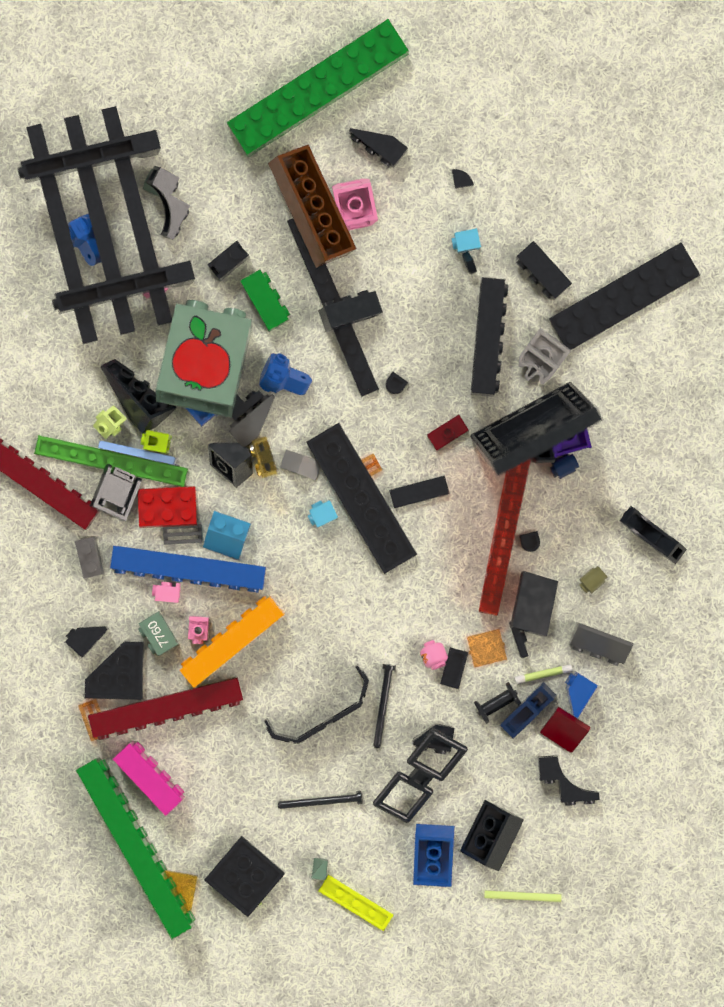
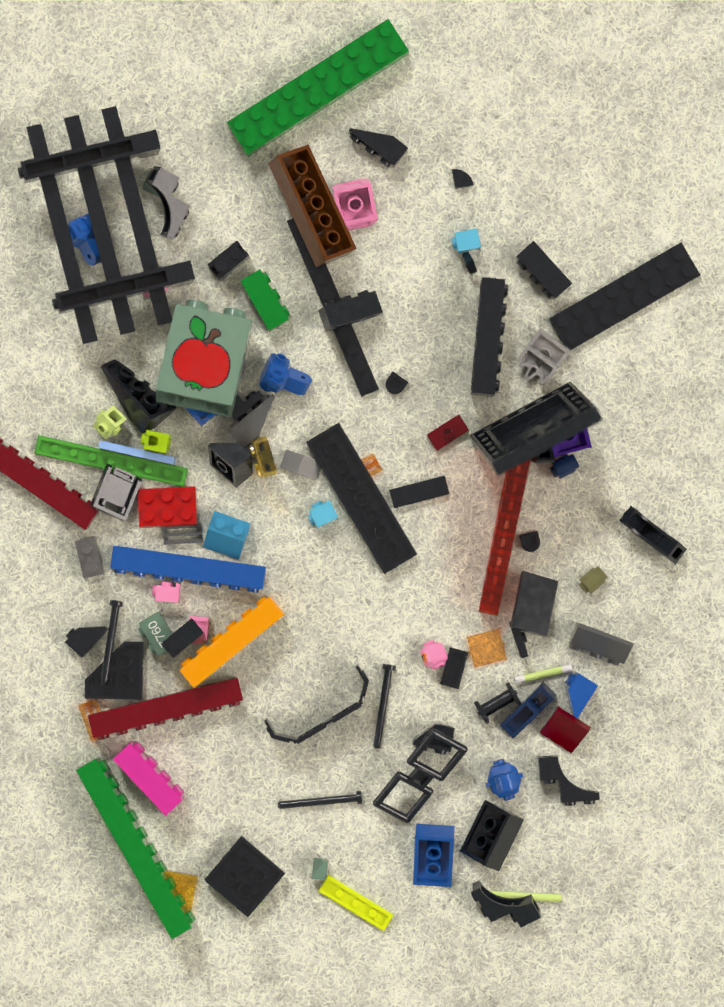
(110, 640): none -> black bar
(182, 638): none -> black slope
(504, 779): none -> blue piece
(522, 909): none -> black arch

